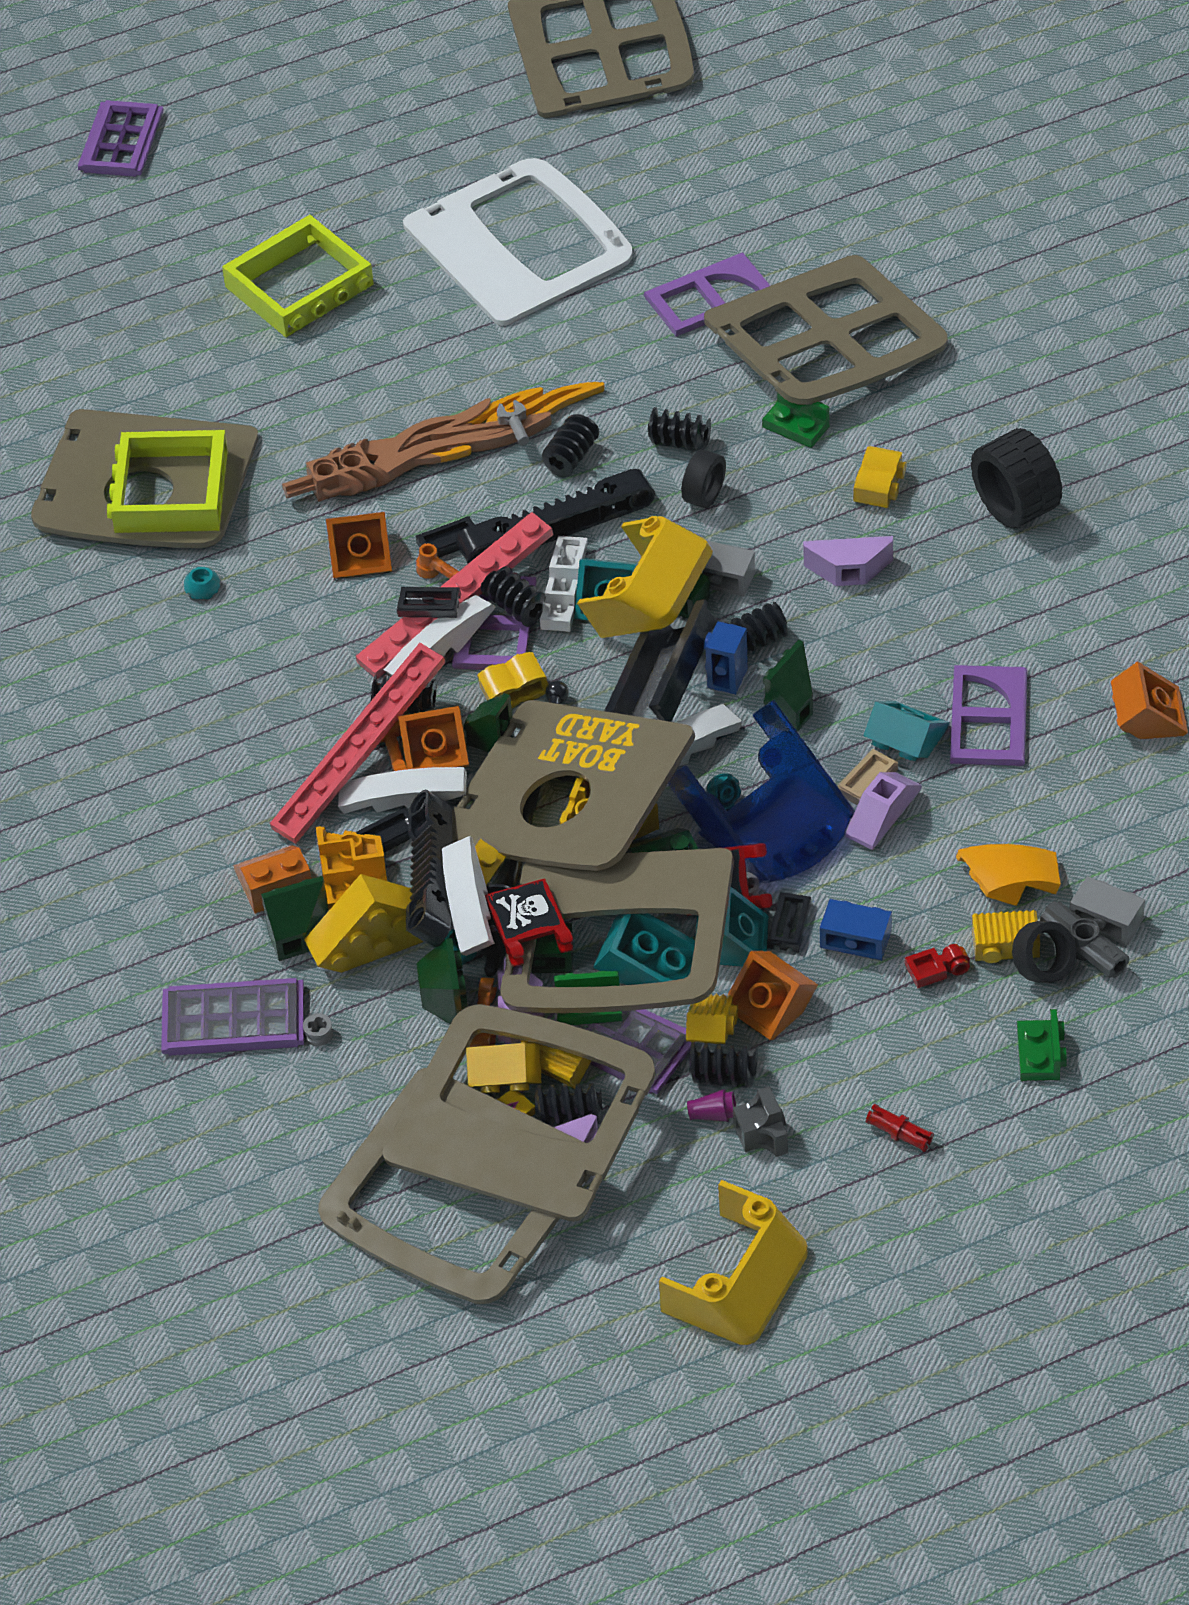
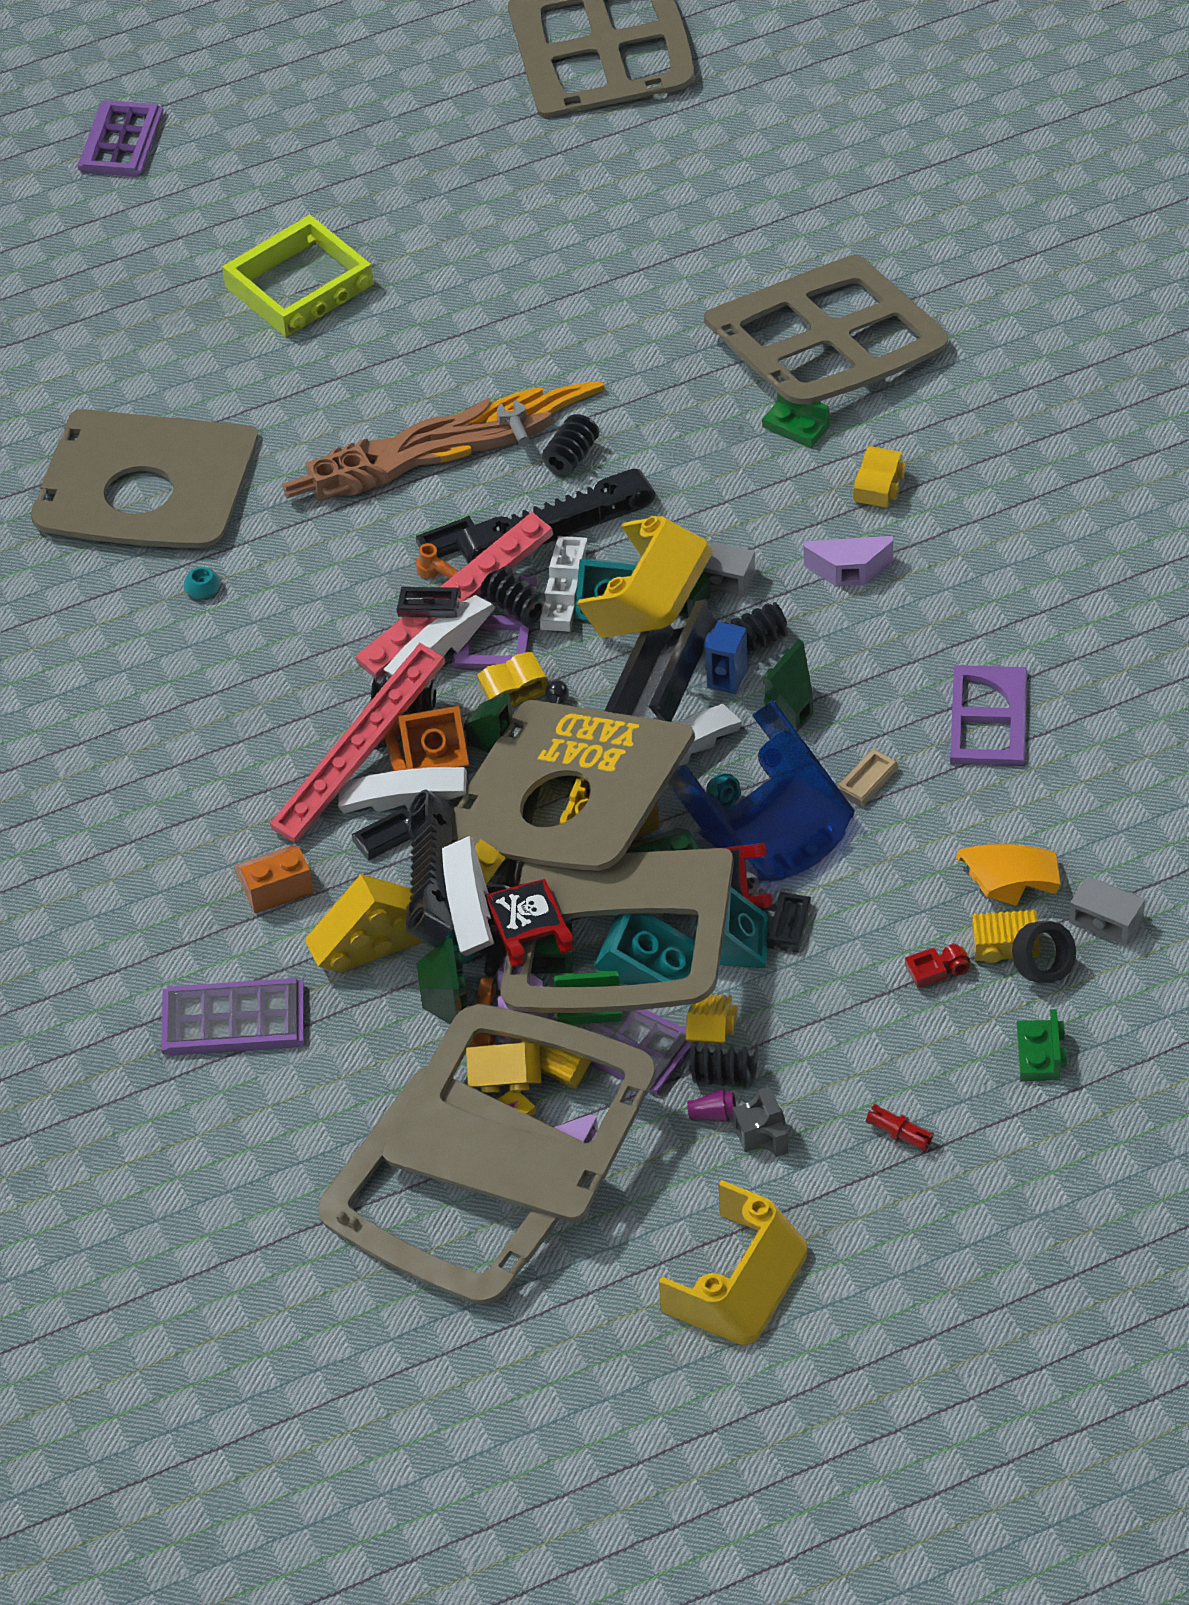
(169, 516): neon yellow window -> none
(293, 914): dark green slope -> none
(324, 1035): light grey bush -> none
(346, 858): light orange slope -> none
(358, 544): orange slope -> none
(487, 269): white door -> none
(567, 1104): black piece -> none
(678, 431): black piece -> none
(703, 478): black tyre -> none
(733, 268): medium lavender window -> none
(770, 993): orange slope -> none
(855, 929): blue brick -> none
(881, 807): lavender slope -> none
(904, 729): teal slope -> none
(1016, 478): black tyre -> none
(1088, 941): dark grey piece -> none
(1148, 704): orange slope -> none

